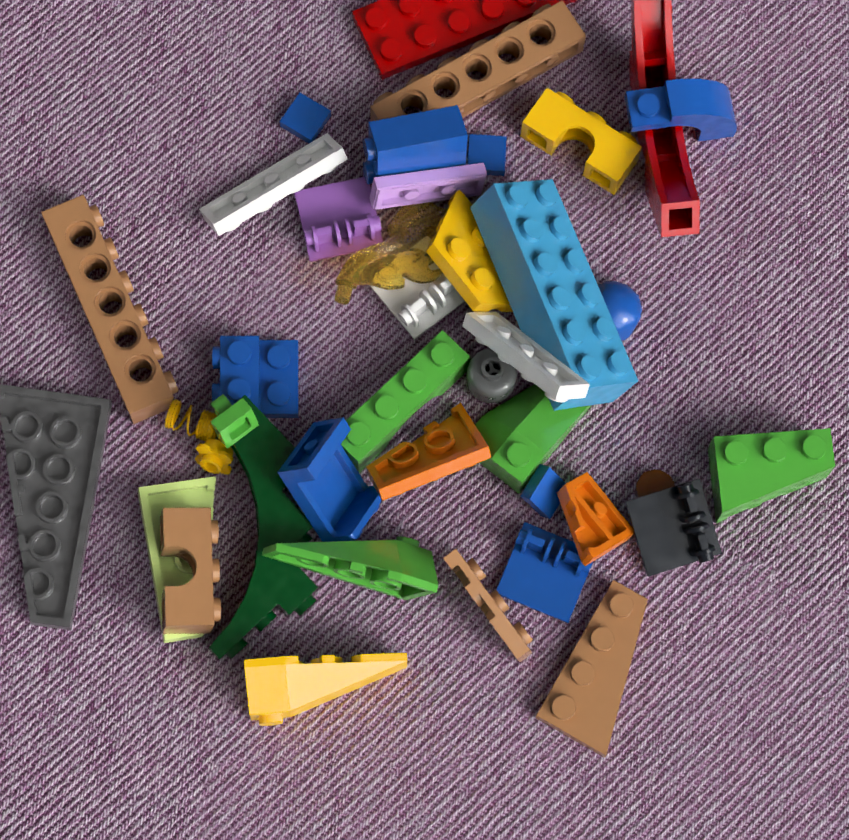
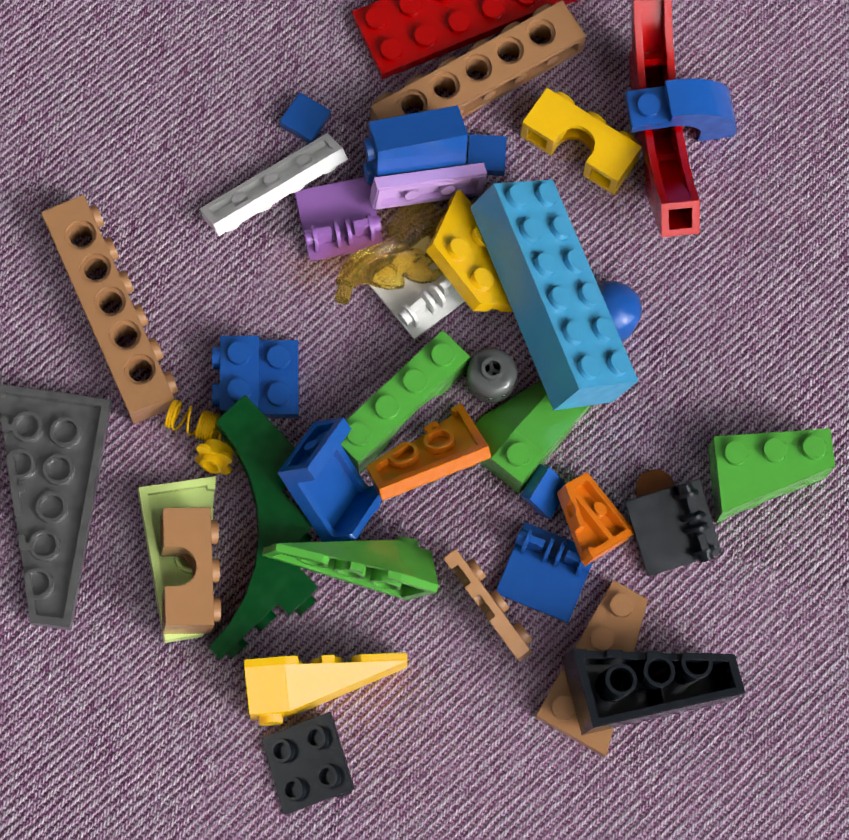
(232, 420): bright green tile -> none
(308, 763): none -> black hinge
(526, 356): white plate -> none
(635, 687): none -> black wedge

